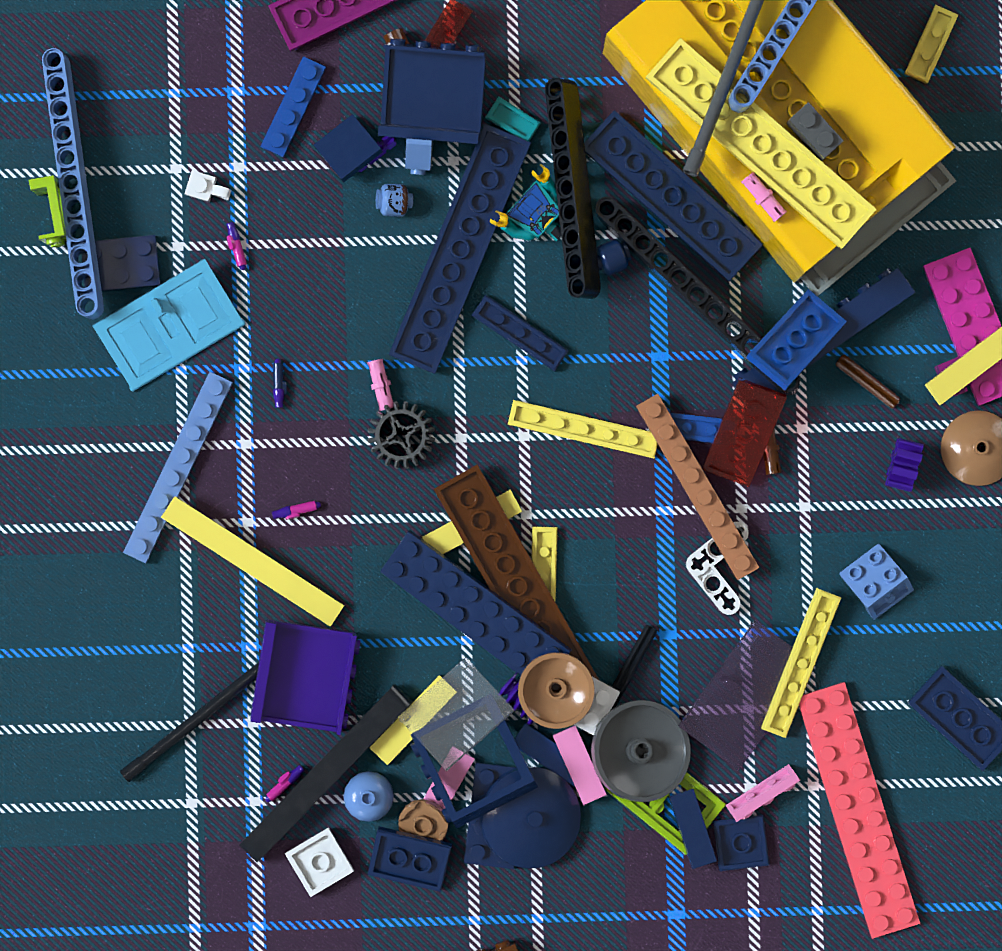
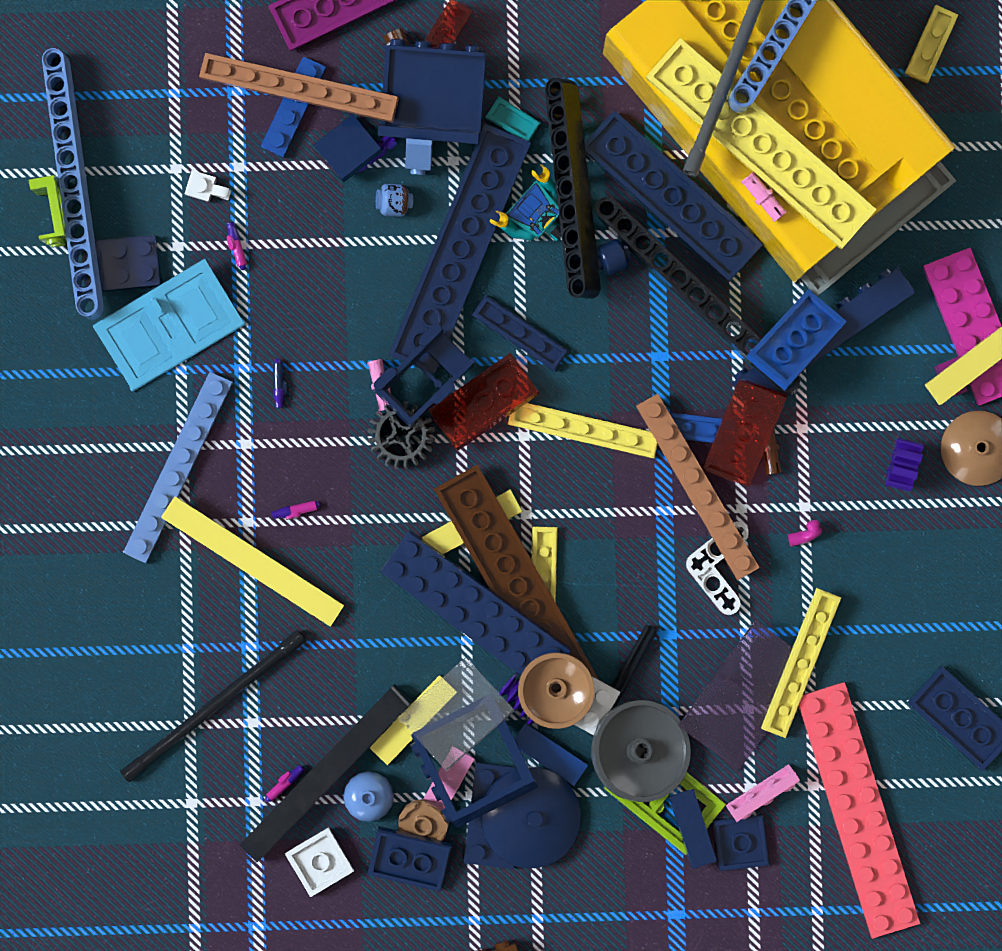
(299, 87): none -> nougat plate
(304, 676): dark purple panel -> none
(445, 353): none -> dark blue piece
(484, 402): none -> clear red plate
(579, 765): bright pink tile -> none
(807, 535): none -> dark pink arm
(814, 131): dark grey brick -> none
(868, 381): reddish brown axle -> none
(877, 581): medium blue bracket -> none

